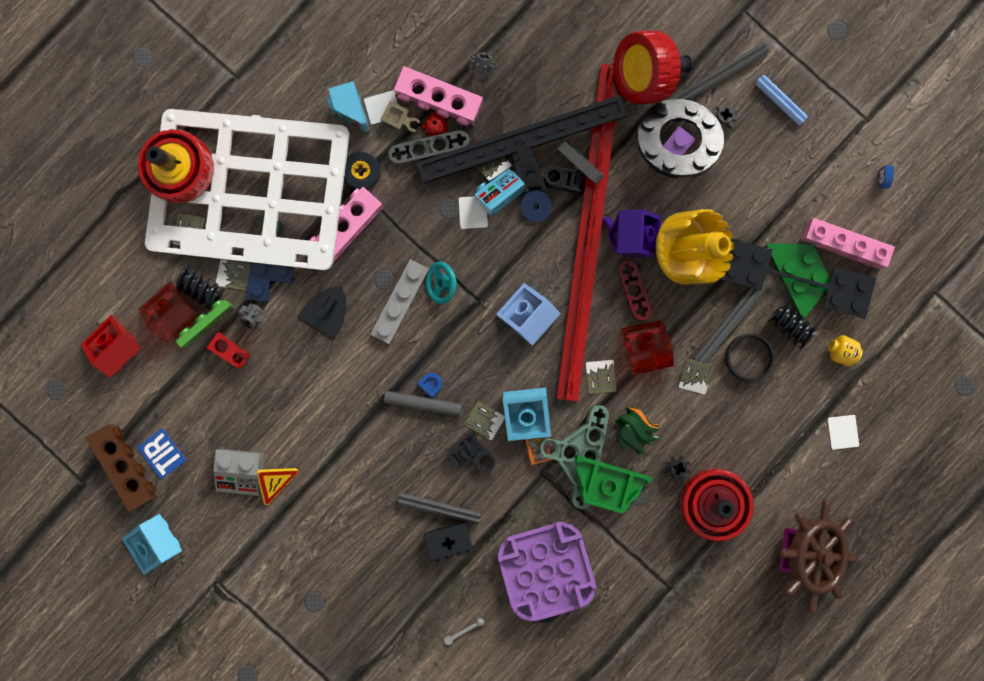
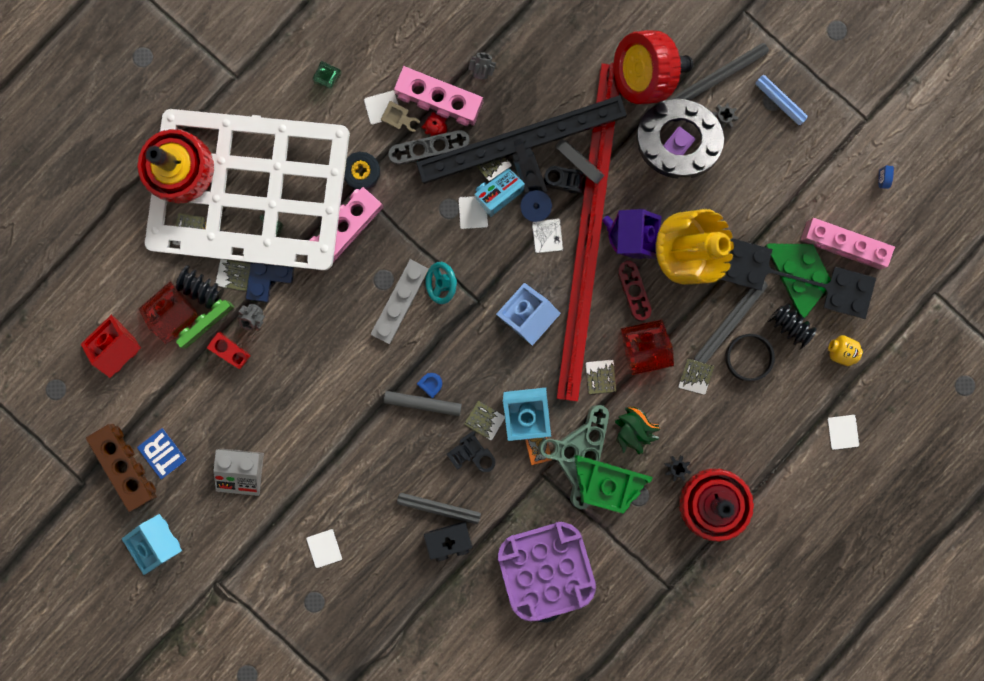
(274, 481): piece -> none
(324, 548): none -> white sticker
(326, 75): none -> clear green slope
(326, 311): black shield -> none
(347, 104): medium azure slope -> none
(449, 639): light grey hinge -> none
(547, 235): none -> white sticker
(810, 554): reddish brown brick -> none

